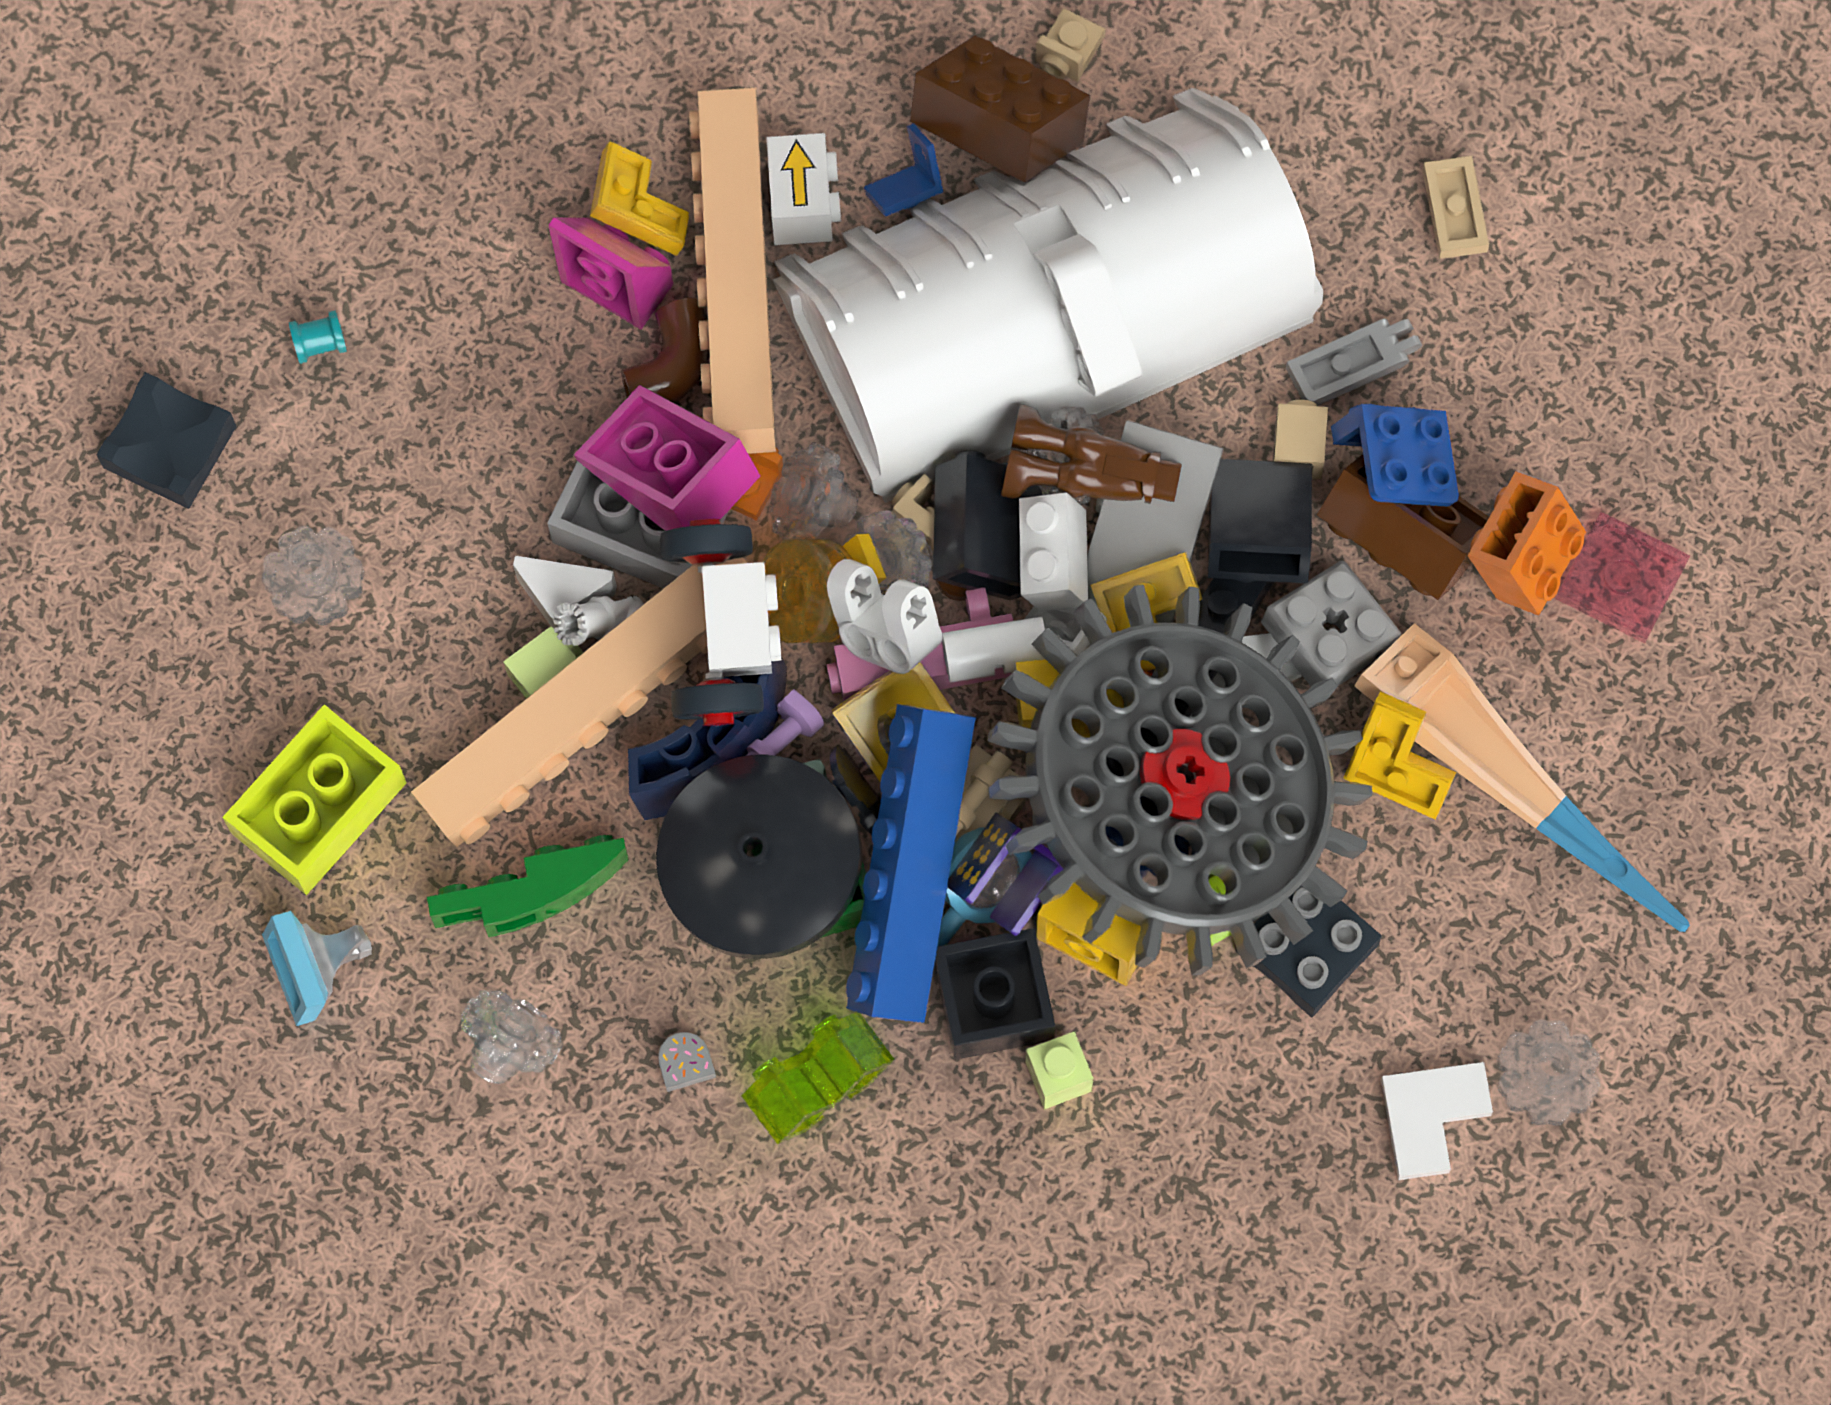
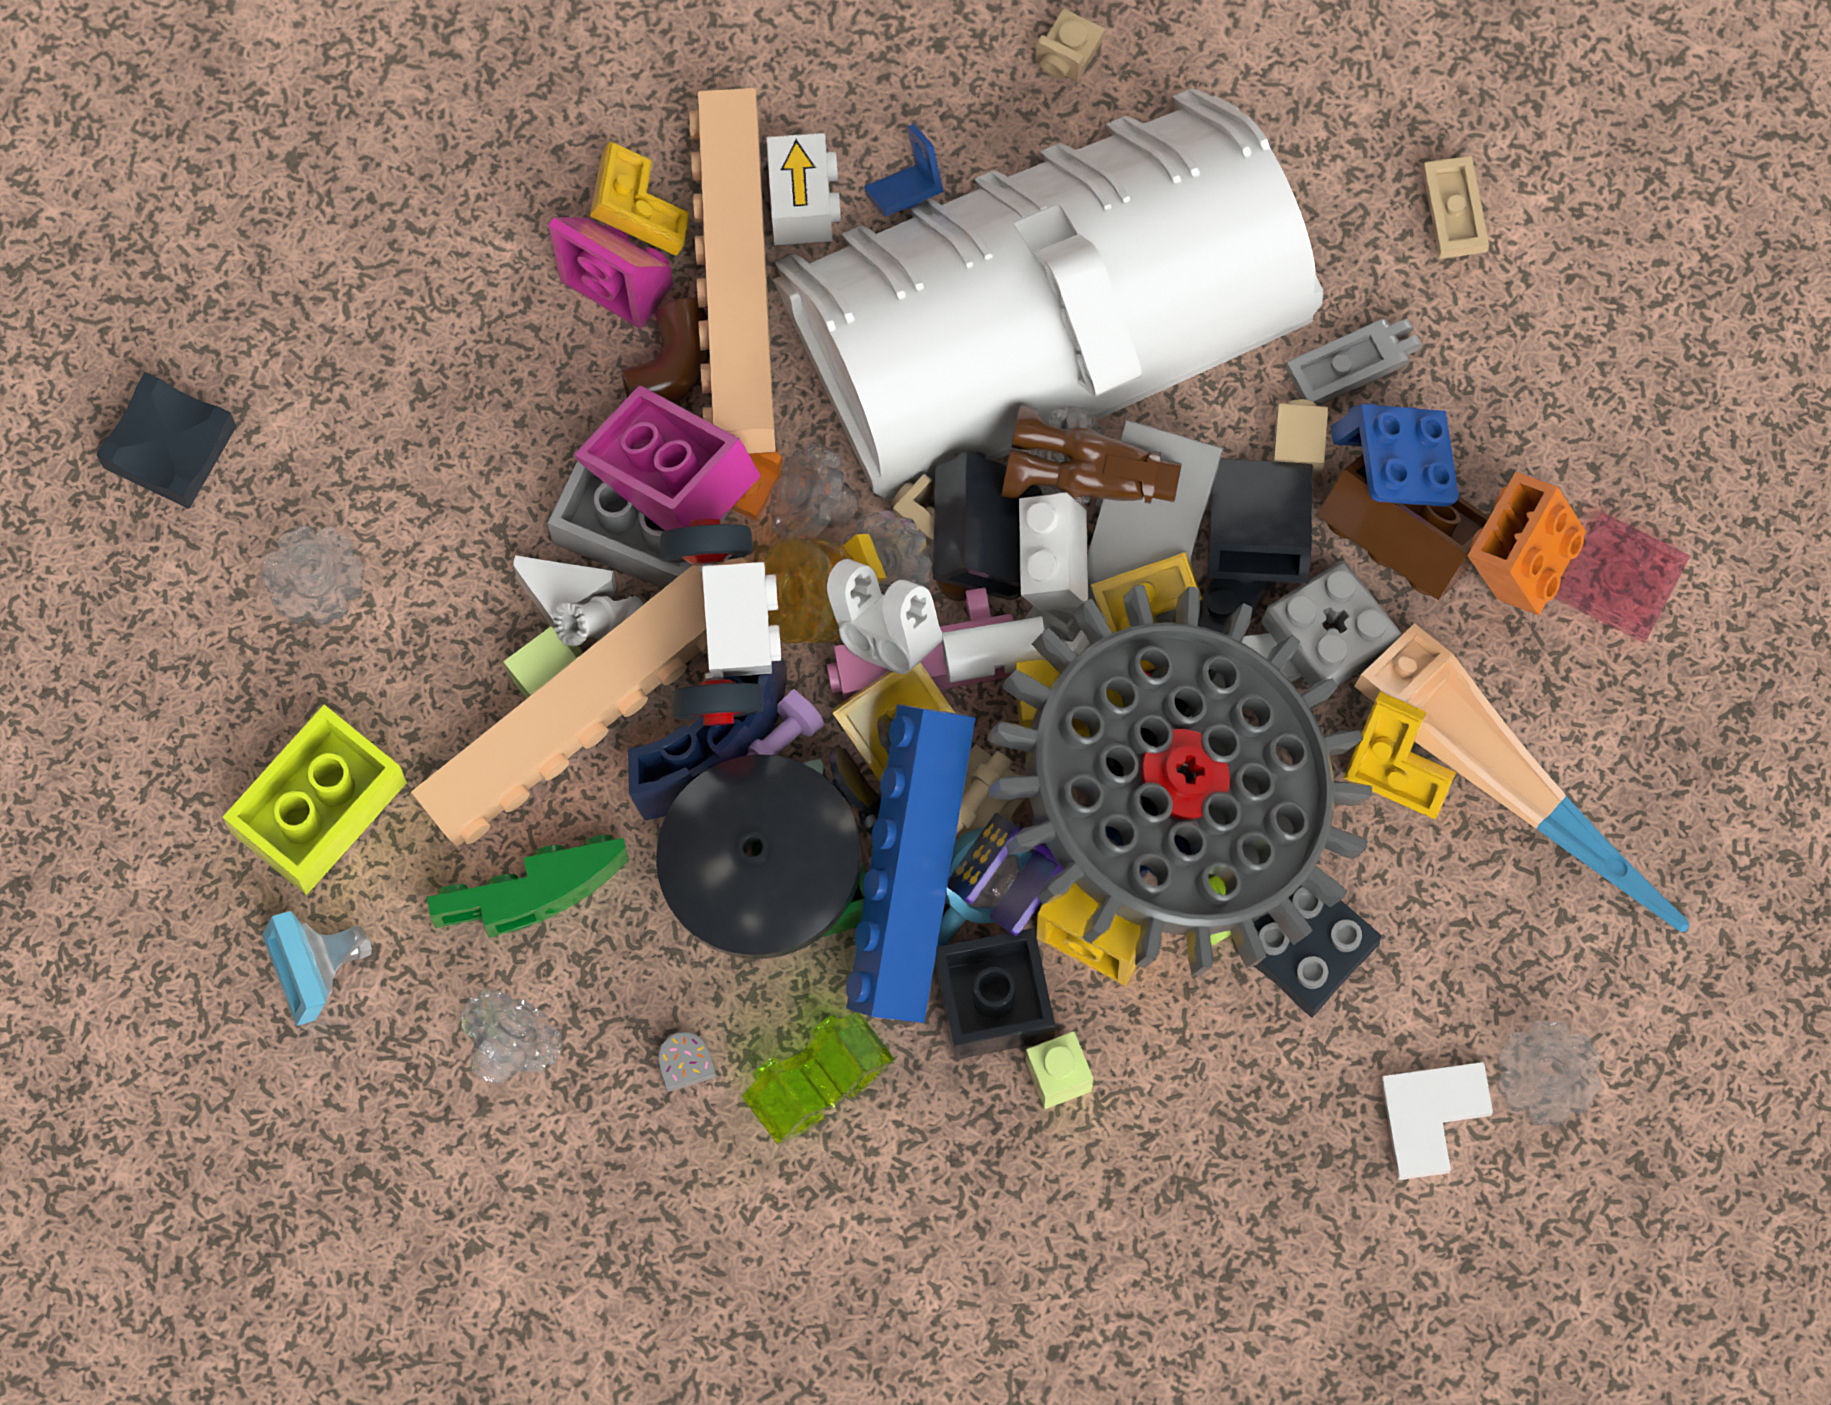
(317, 336): teal bush -> none
(999, 108): reddish brown brick -> none

